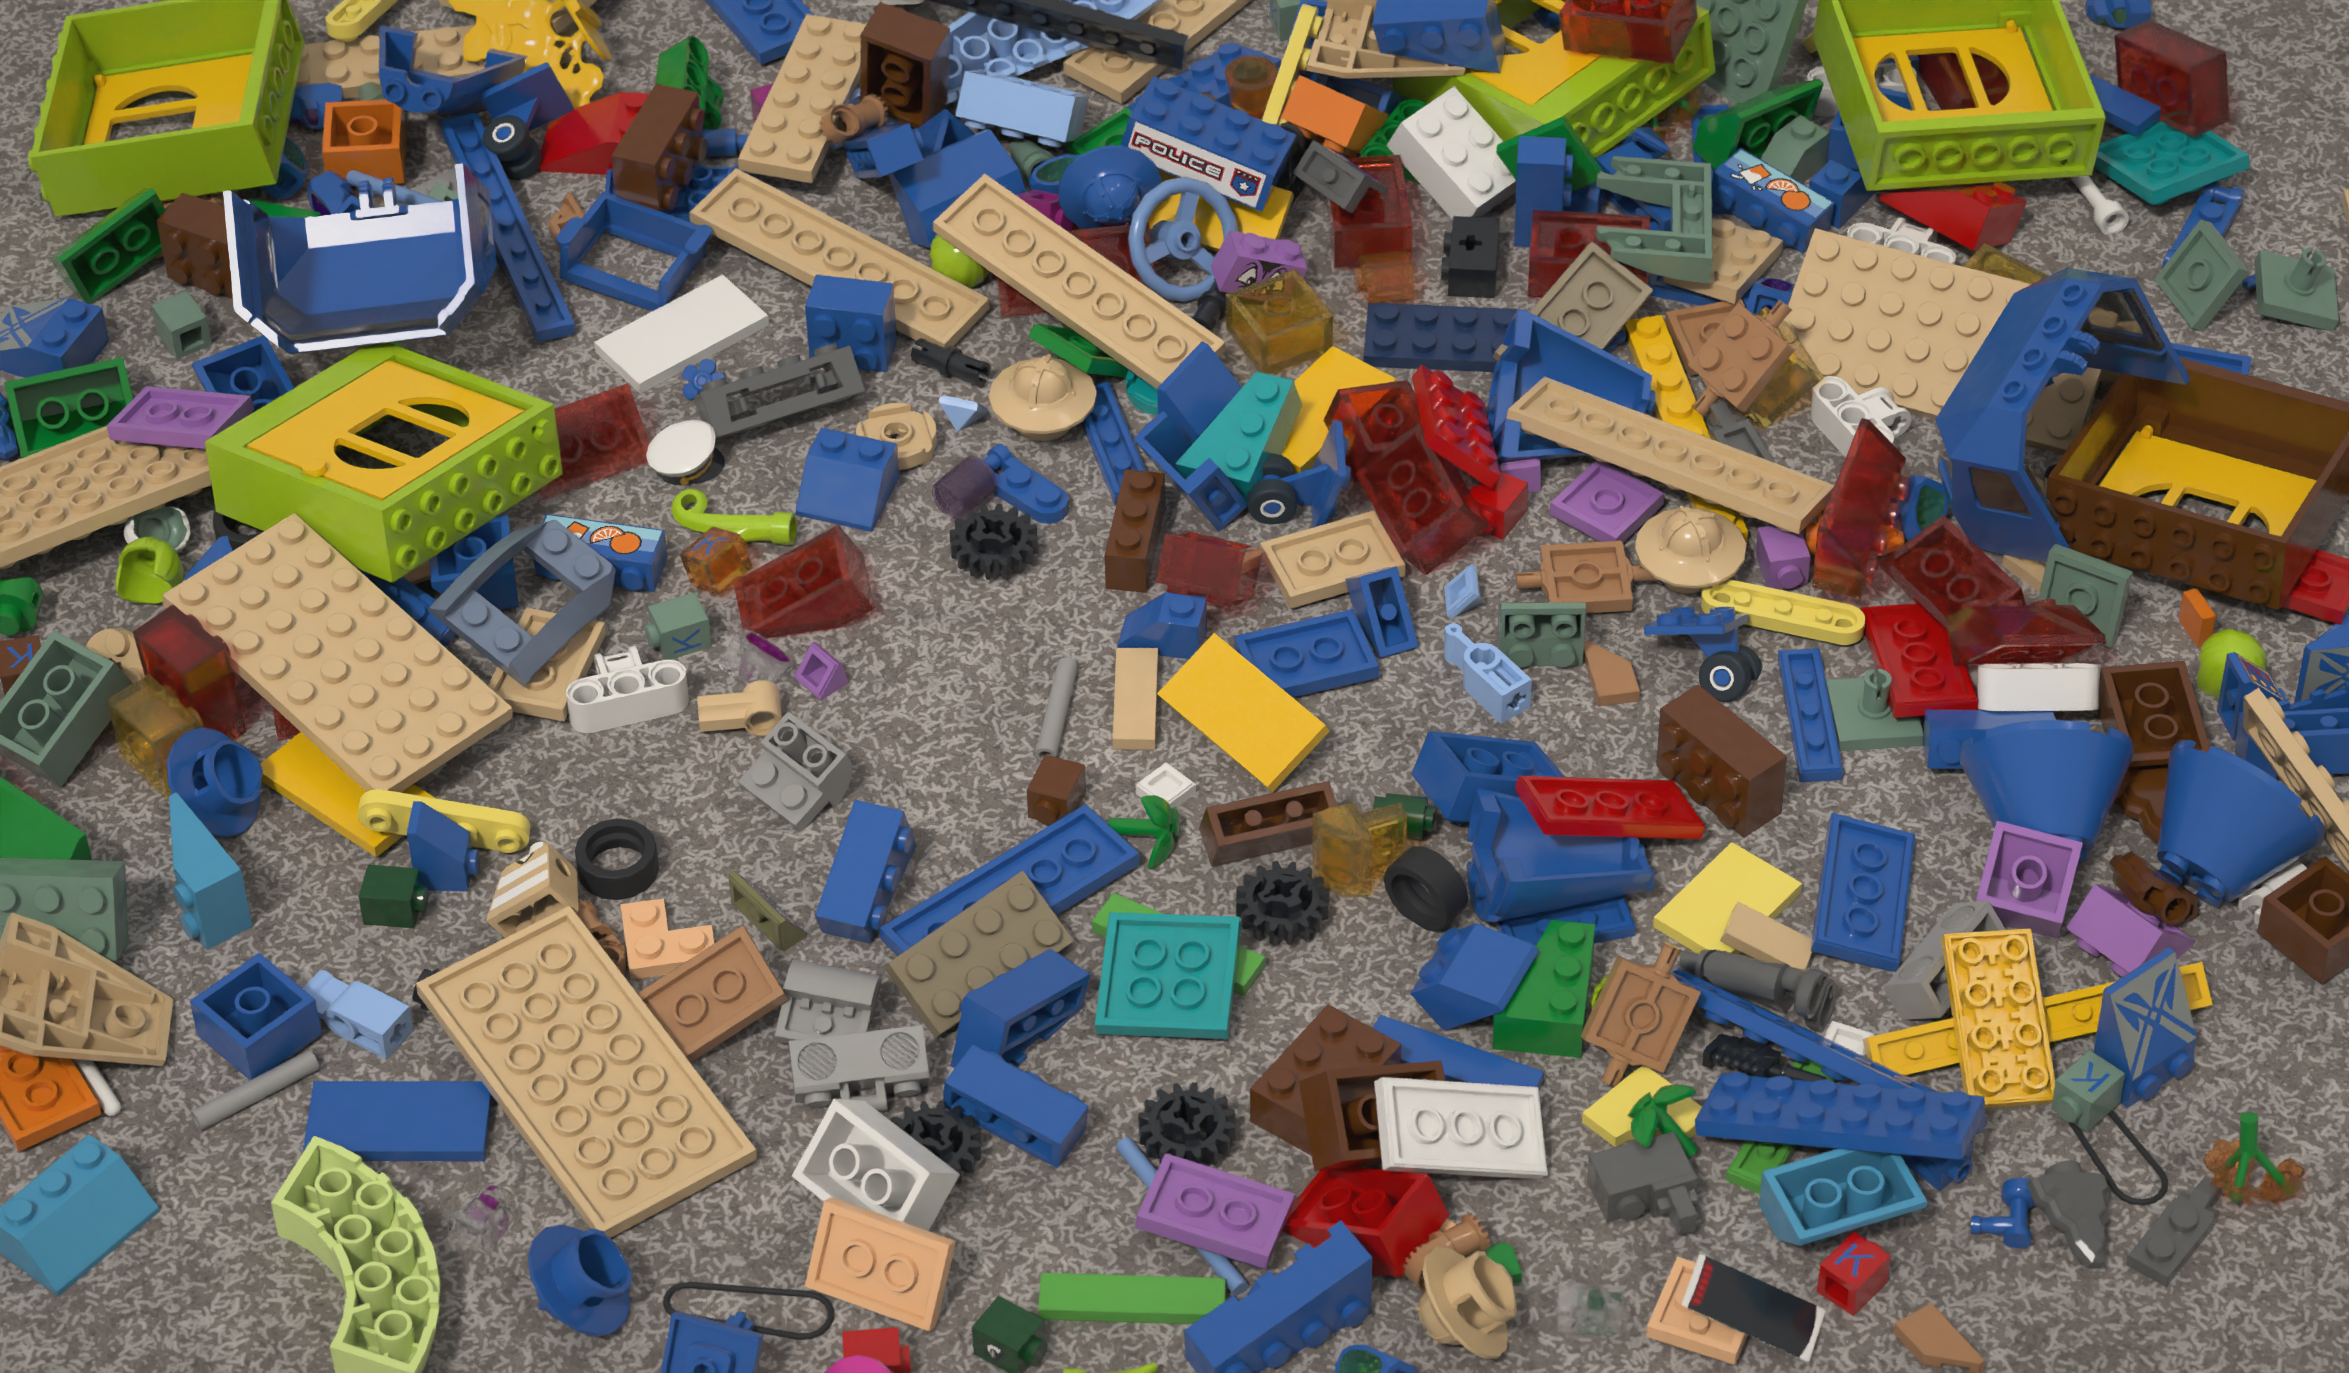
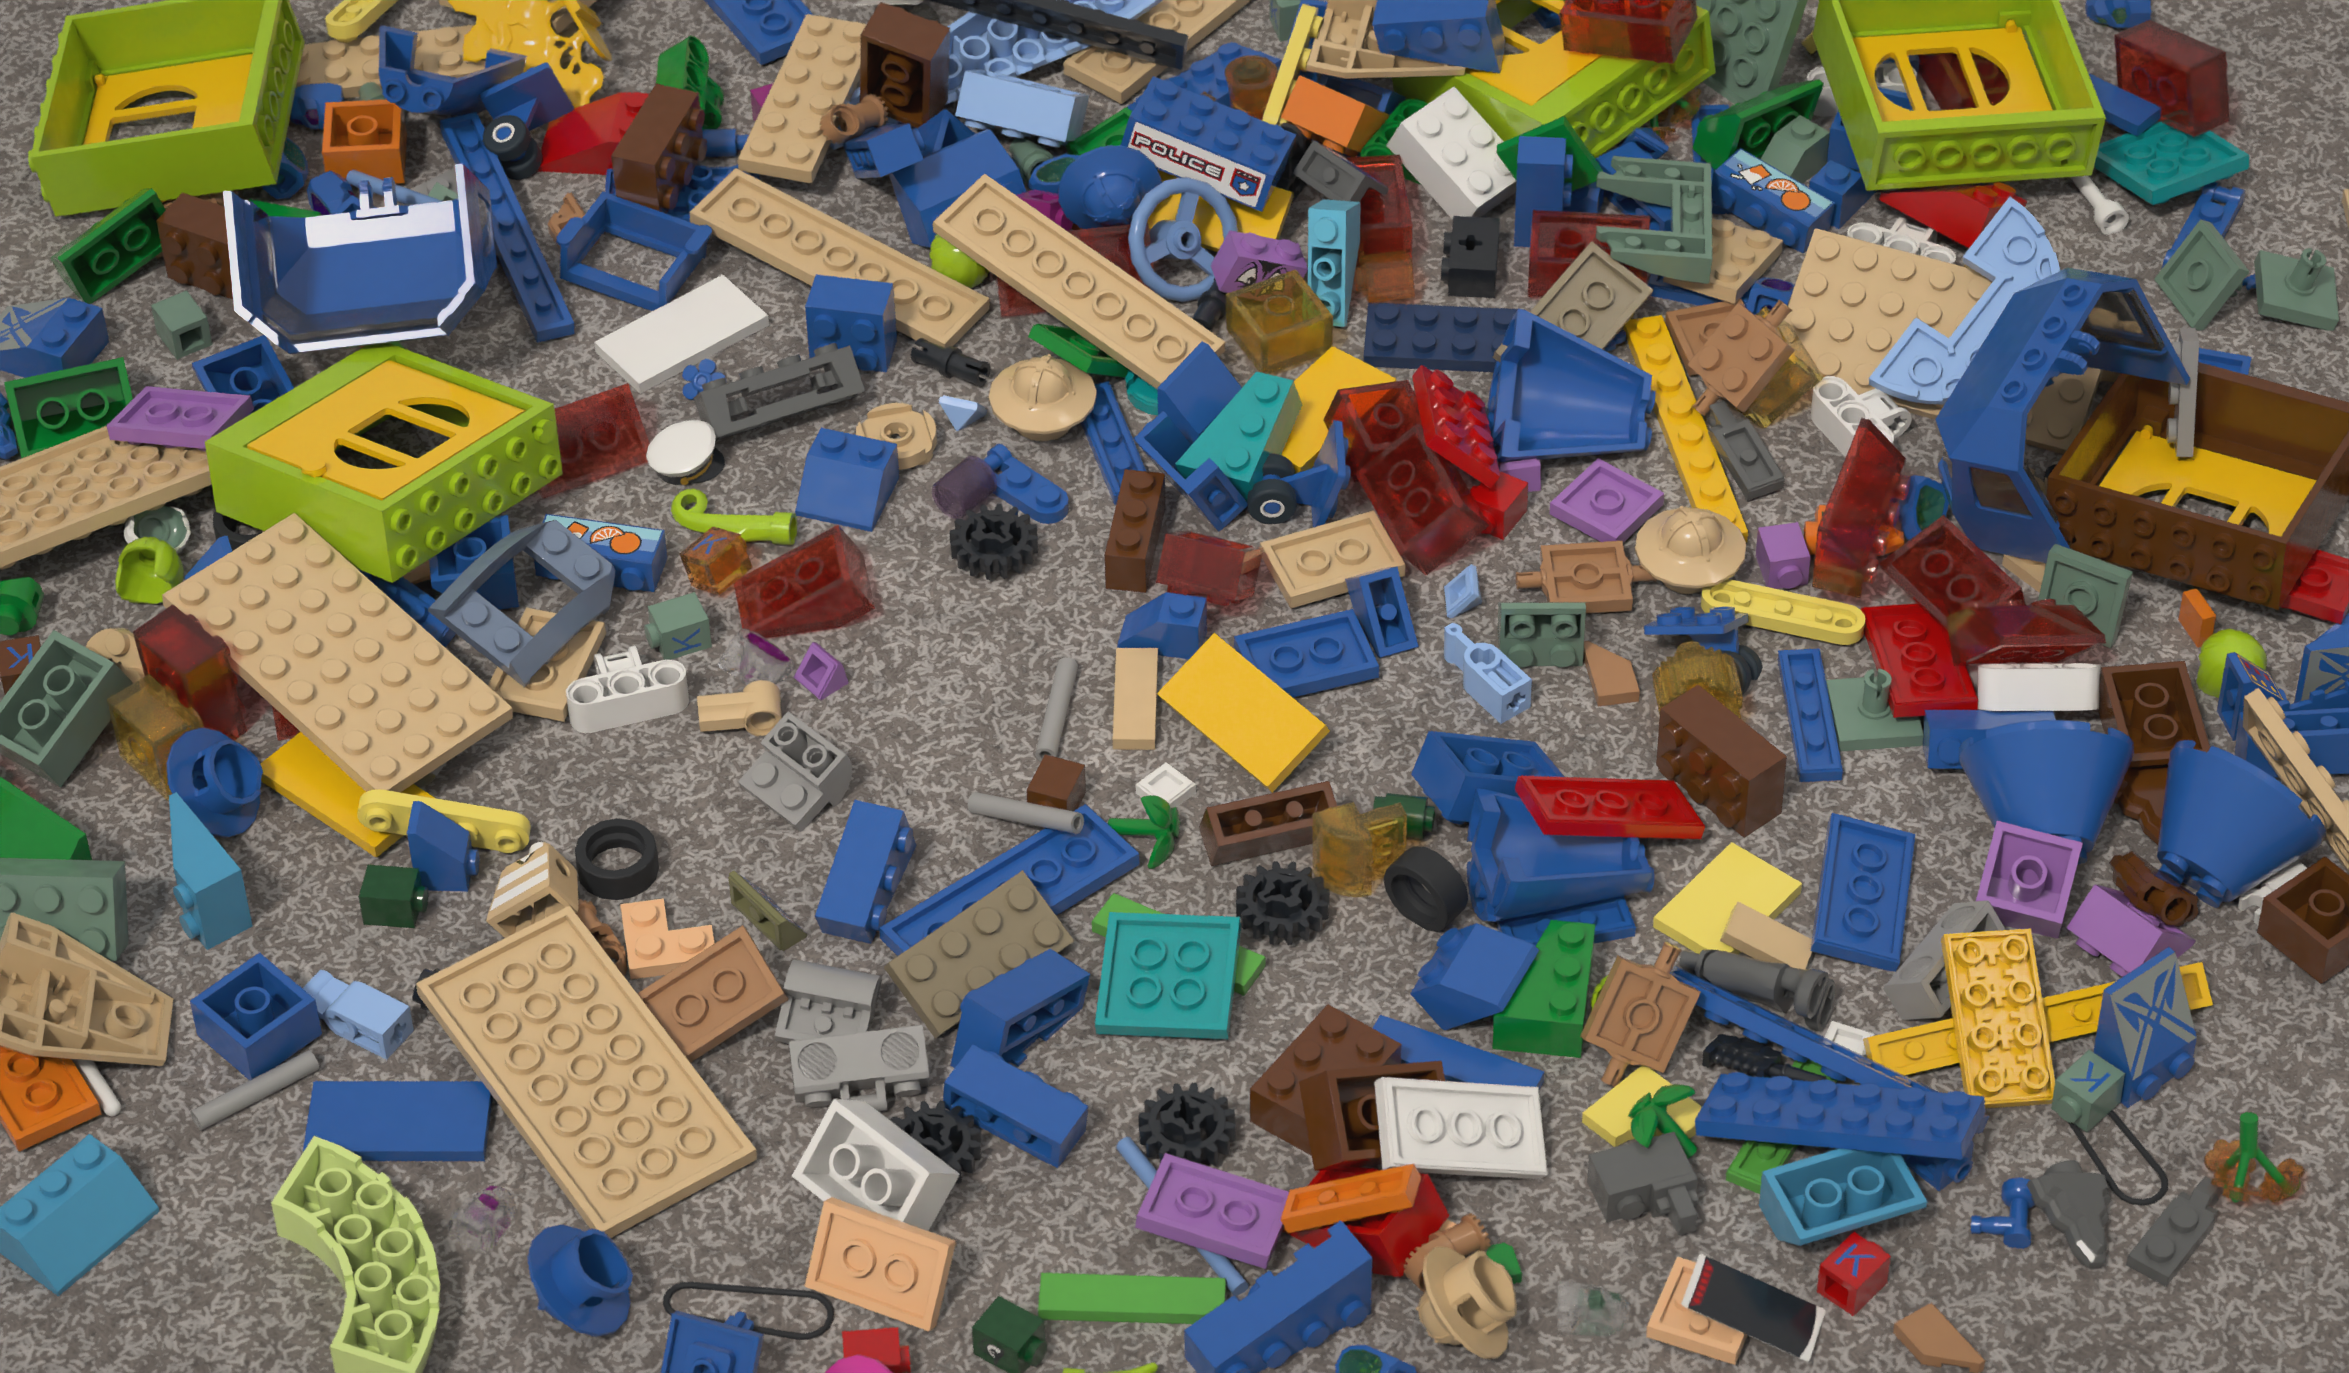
(1026, 812): none -> light grey piece
(1333, 254): none -> medium azure slope
(1350, 1198): none -> orange plate
(1671, 455): tan plate -> none
(1701, 667): none -> clear yellow brick
(1929, 365): none -> light blue plate
(2181, 427): none -> light grey plate

